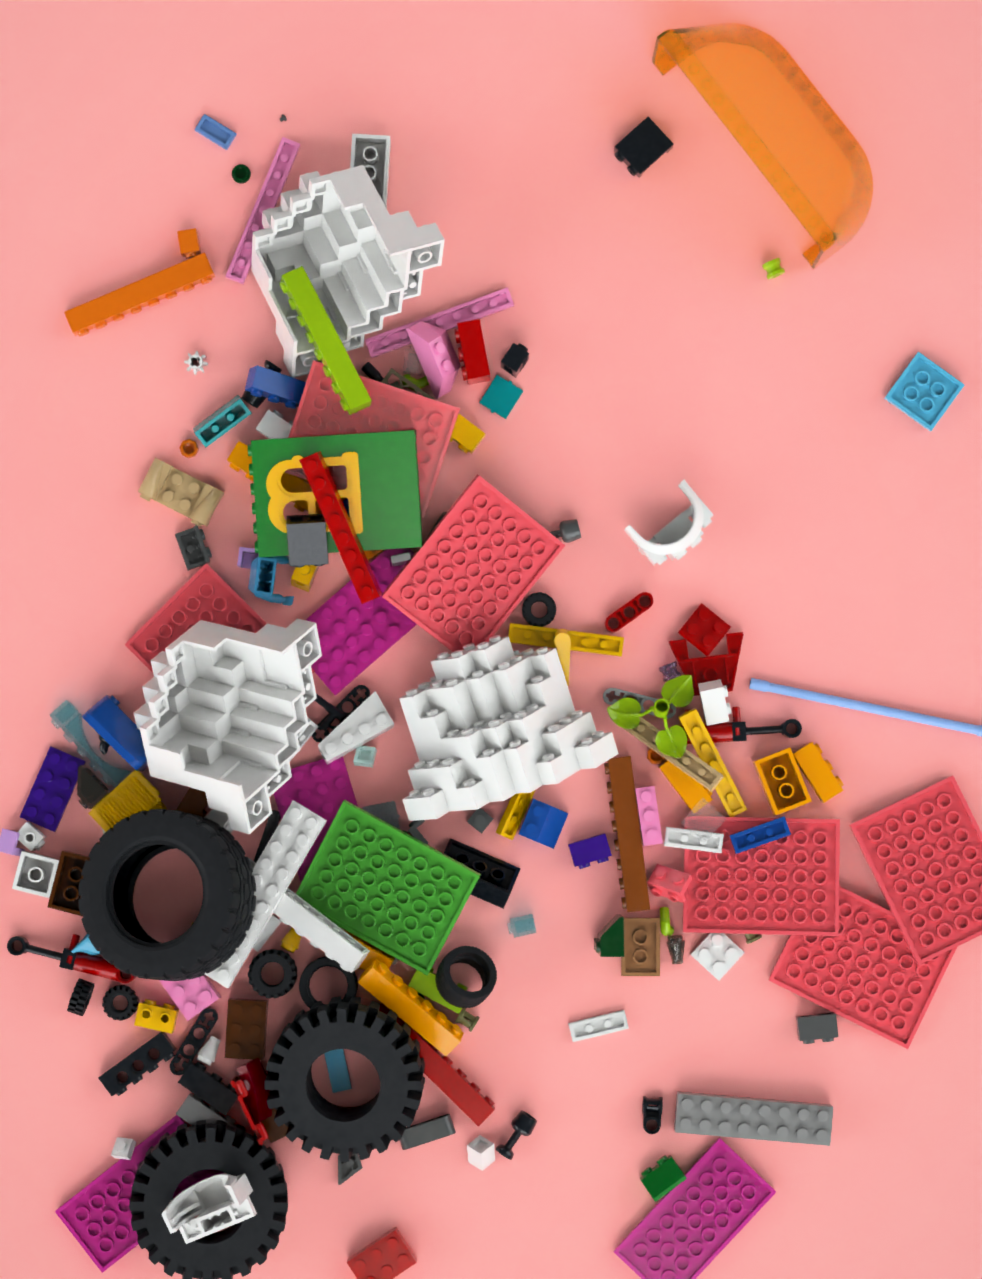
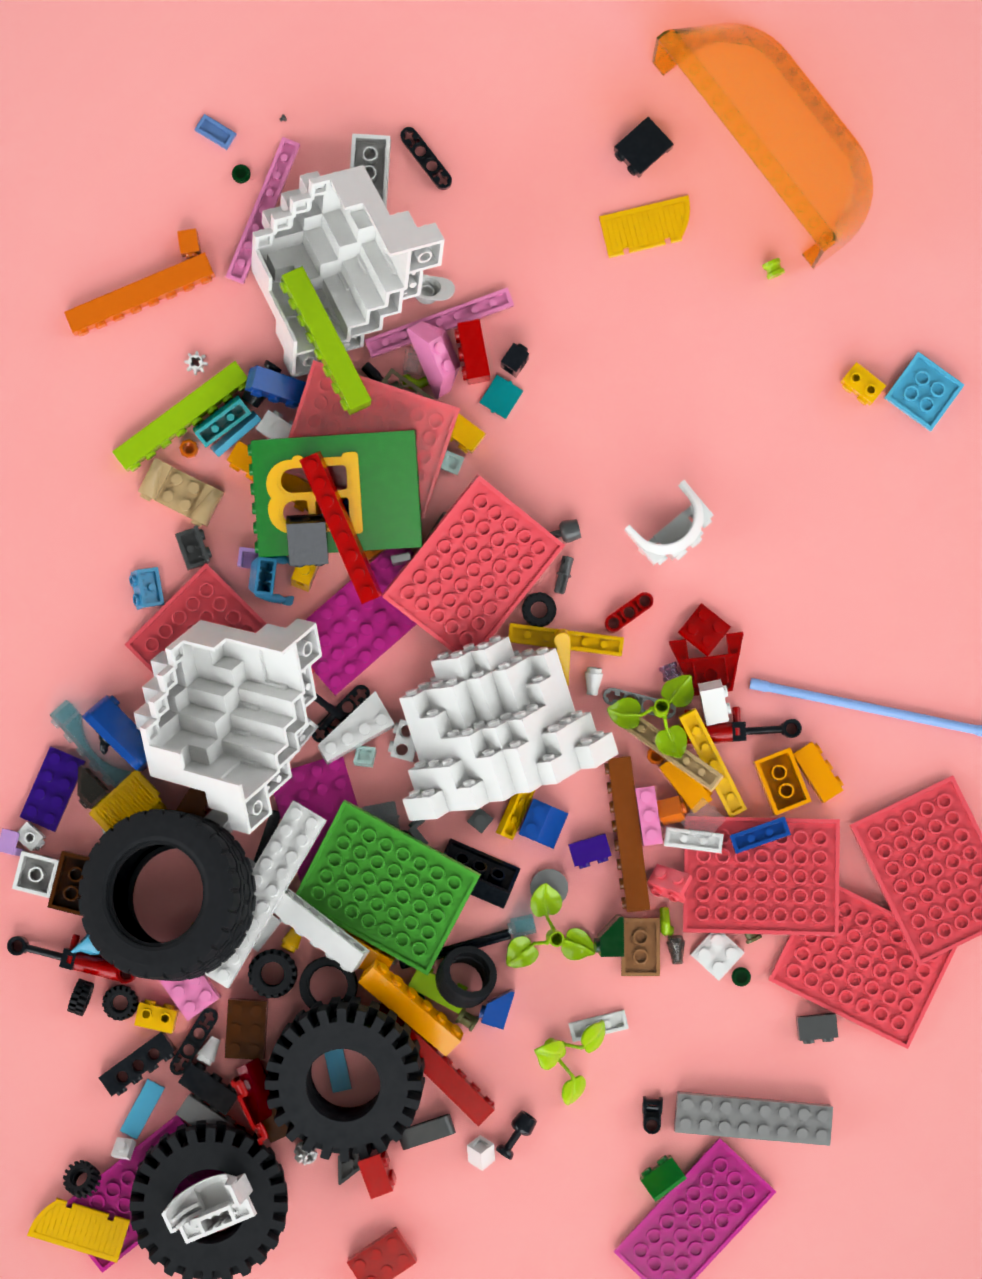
(73, 1175): none -> black tyre
(81, 1229): none -> yellow piece
(142, 1109): none -> medium azure tile
(146, 588): none -> dark azure bracket
(180, 417): none -> lime brick
(235, 434): none -> medium azure tile
(304, 1157): none -> white gear
(377, 1174): none -> red brick
(400, 739): none -> white brick
(427, 157): none -> black beam
(435, 289): none -> white piece
(452, 462): none -> light aqua plate
(476, 942): none -> black axle
(497, 1010): none -> blue slope
(552, 878): none -> light grey tile
(553, 1050): none -> lime plant
(563, 574): none -> dark grey axle
(574, 947): none -> lime plant
(593, 680): none -> white cone
(645, 226): none -> yellow piece
(671, 810): none -> orange brick
(741, 976): none -> dark green plate
(862, 384): none -> yellow brick

